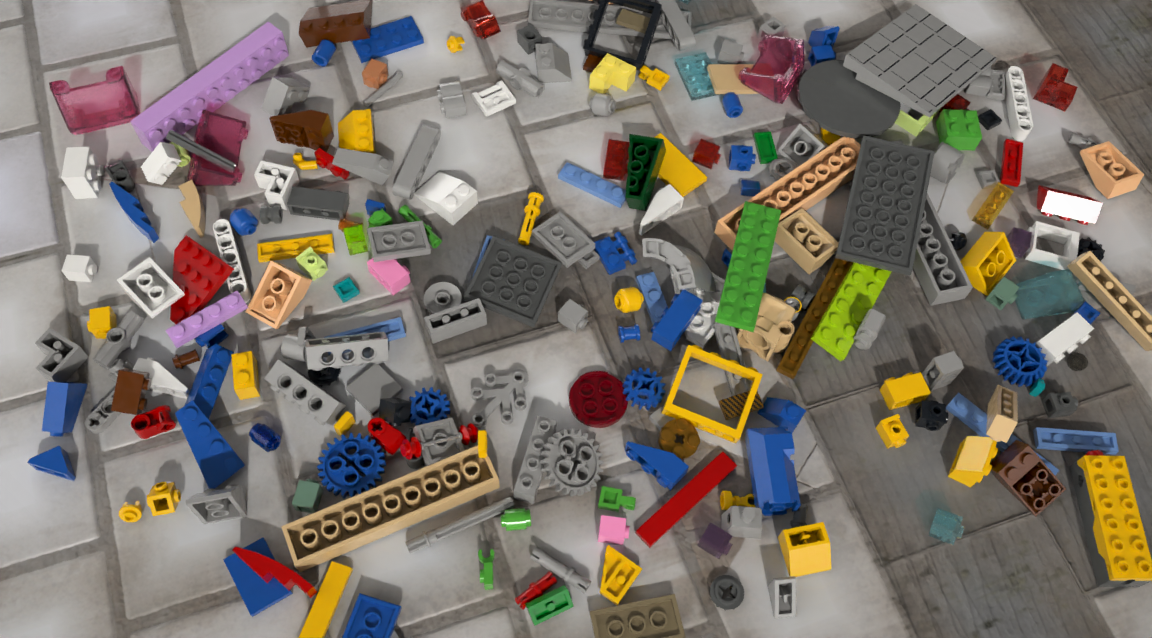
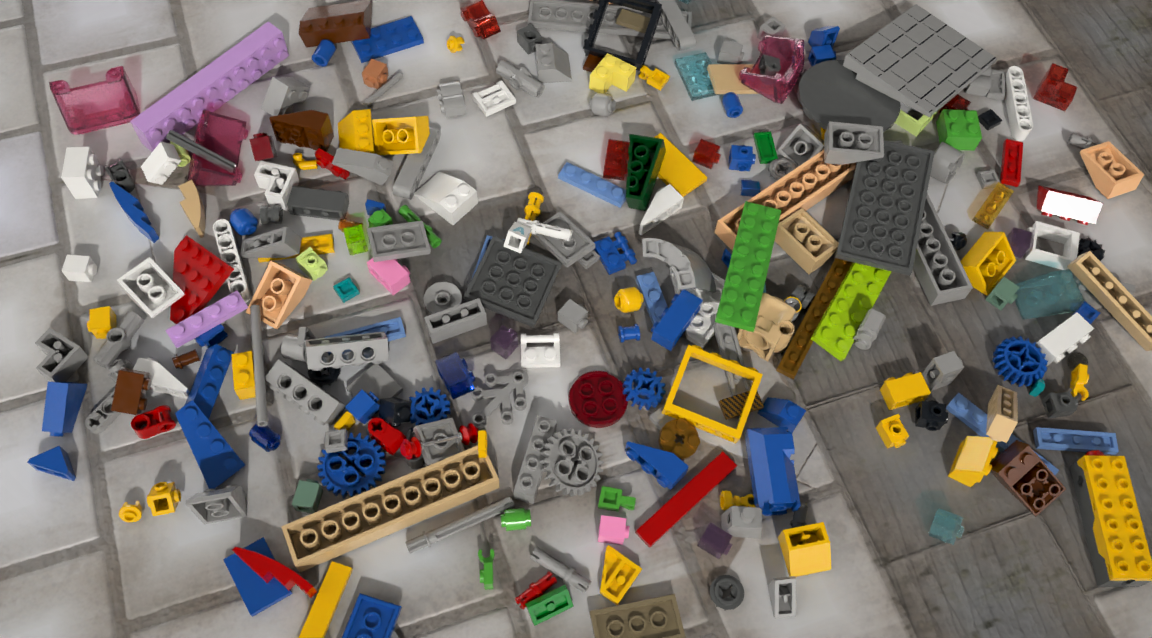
(258, 361): none -> light grey piece
(263, 147): none -> dark red brick
(273, 244): none -> light grey slope
(336, 440): none -> light grey tile
(363, 406): none -> blue brick
(400, 135): none -> yellow slope
(455, 375): none -> clear blue brick
(504, 341): none -> clear purple brick
(517, 237): none -> white brick
(540, 356): none -> white plate
(548, 230): none -> white pin
(769, 65): none -> dark grey piece
(852, 143): none -> light grey slope
(1079, 378): none -> yellow plate

